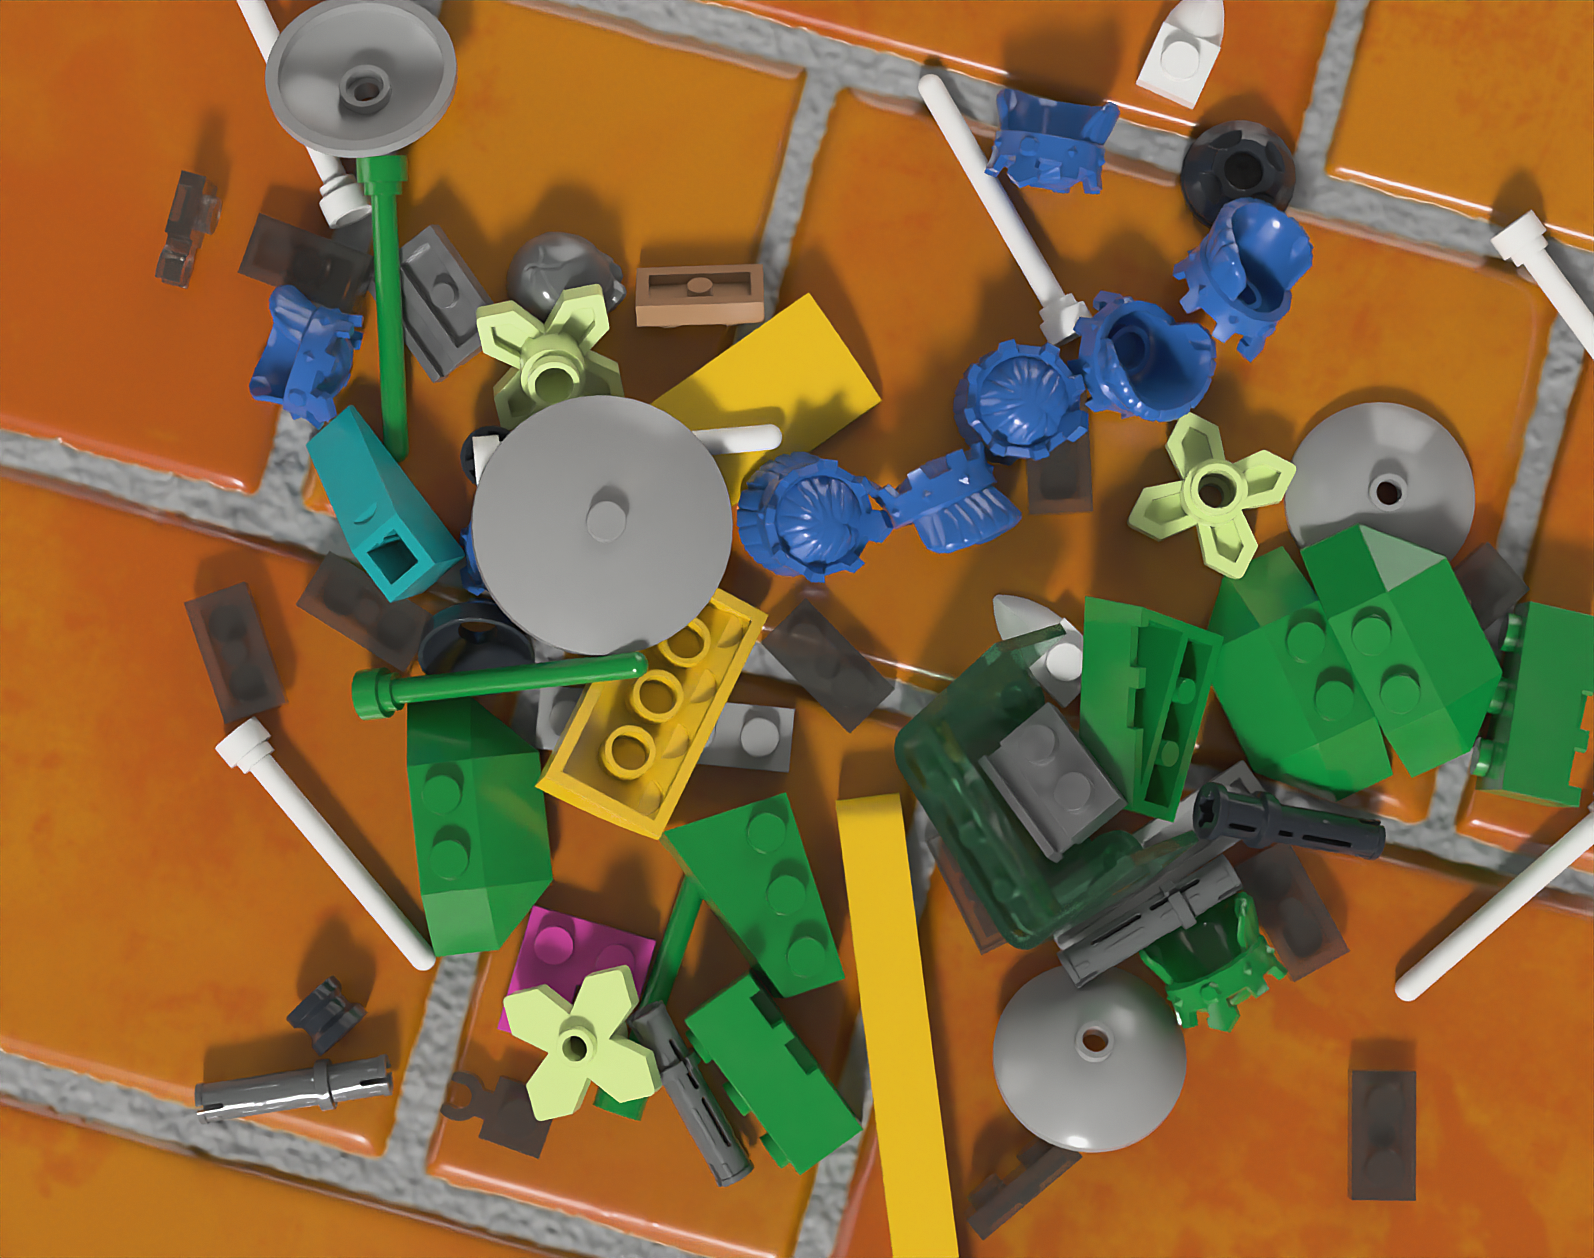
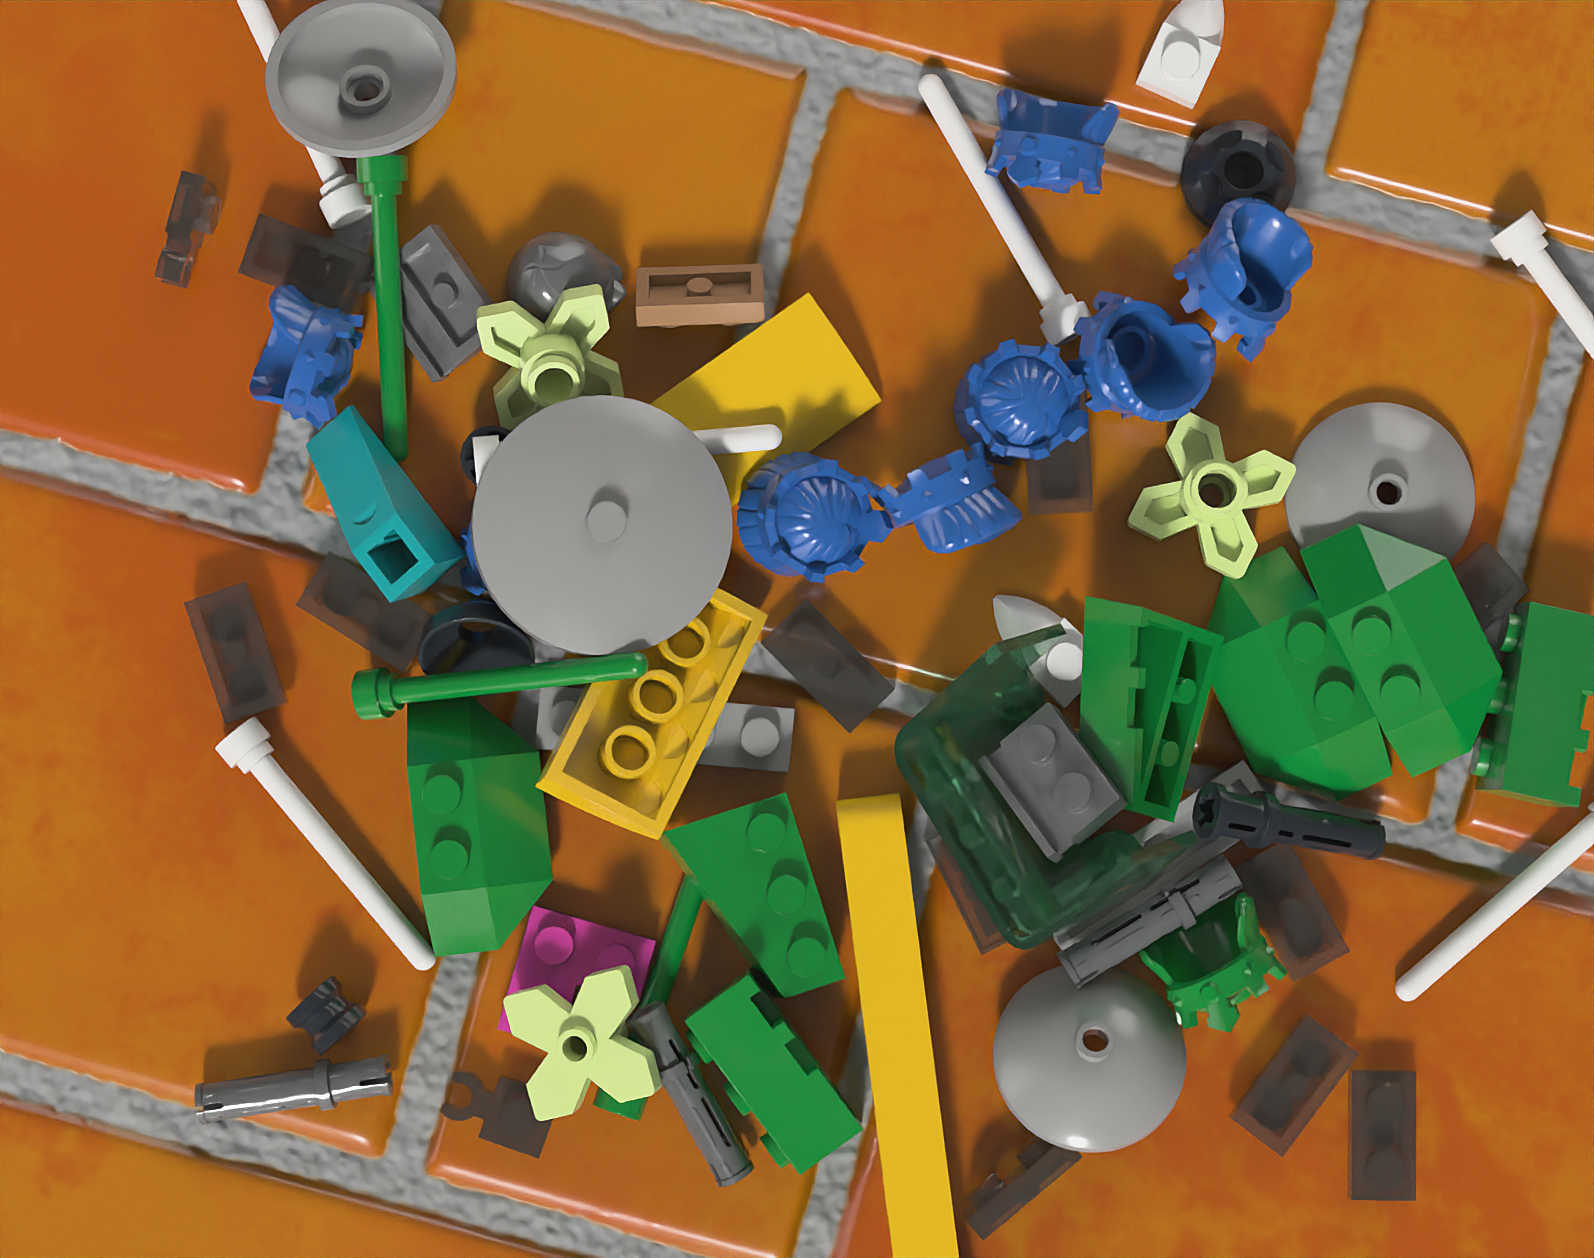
(1293, 1084): none -> clear smoke plate

